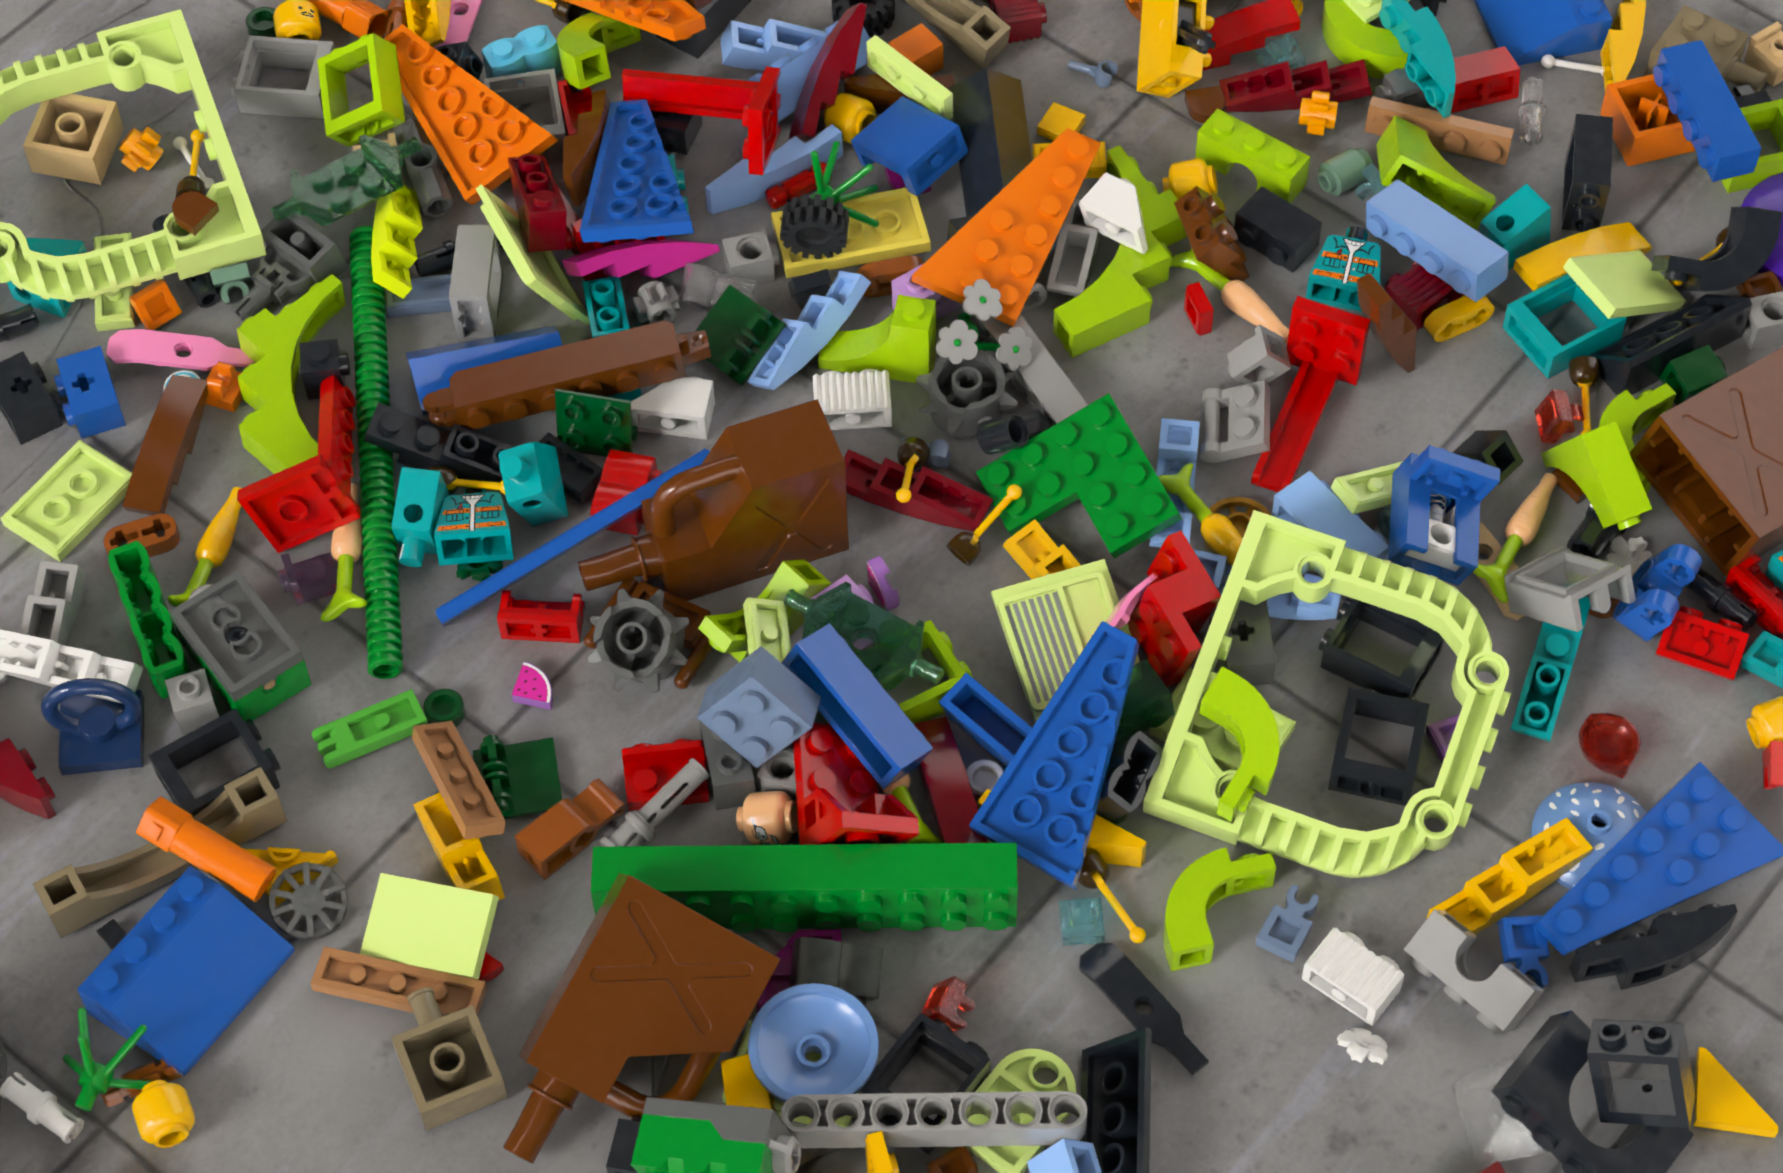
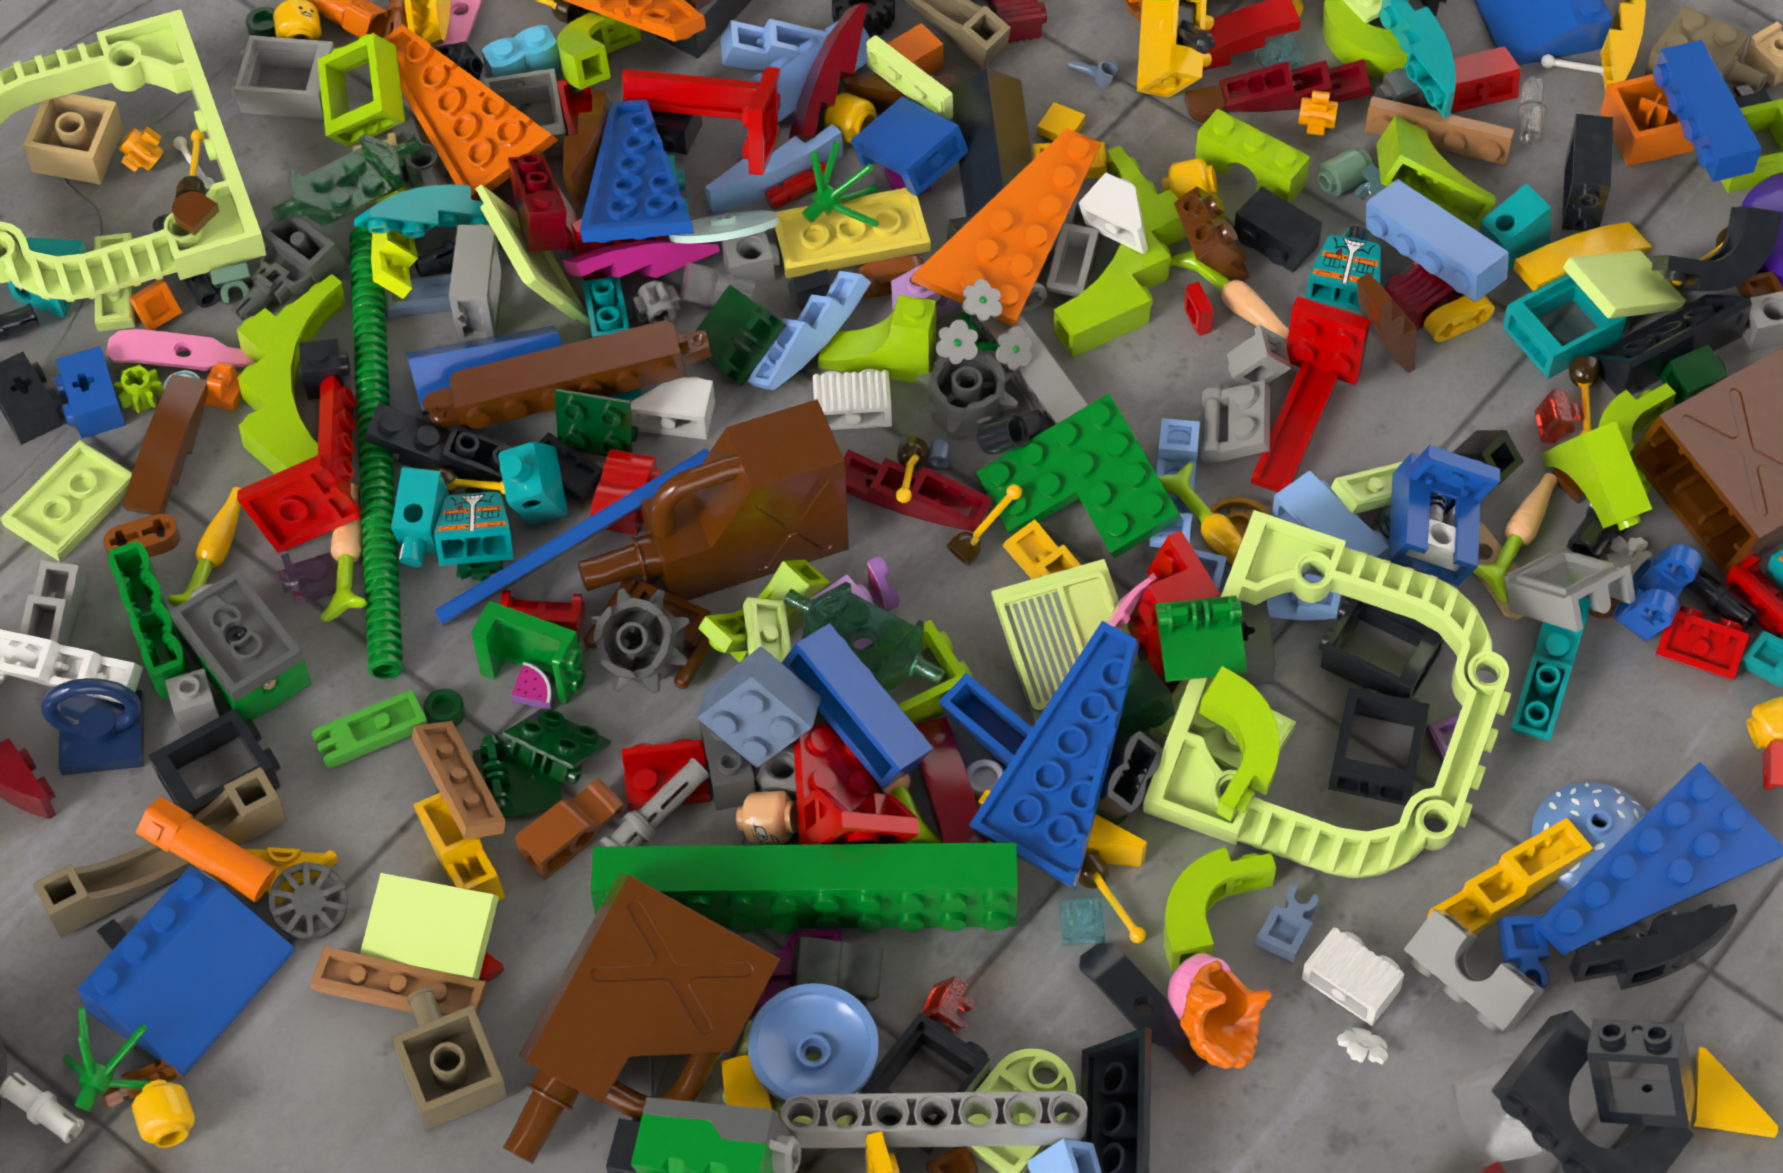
(138, 388): none -> lime gear
(423, 209): none -> teal slope
(519, 638): none -> green panel
(554, 744): none -> dark green hinge
(728, 226): none -> light aqua piece
(814, 226): black tyre -> none
(1201, 637): none -> green hinge
(1216, 1010): none -> orange hair
(1609, 743): clear red hat -> none

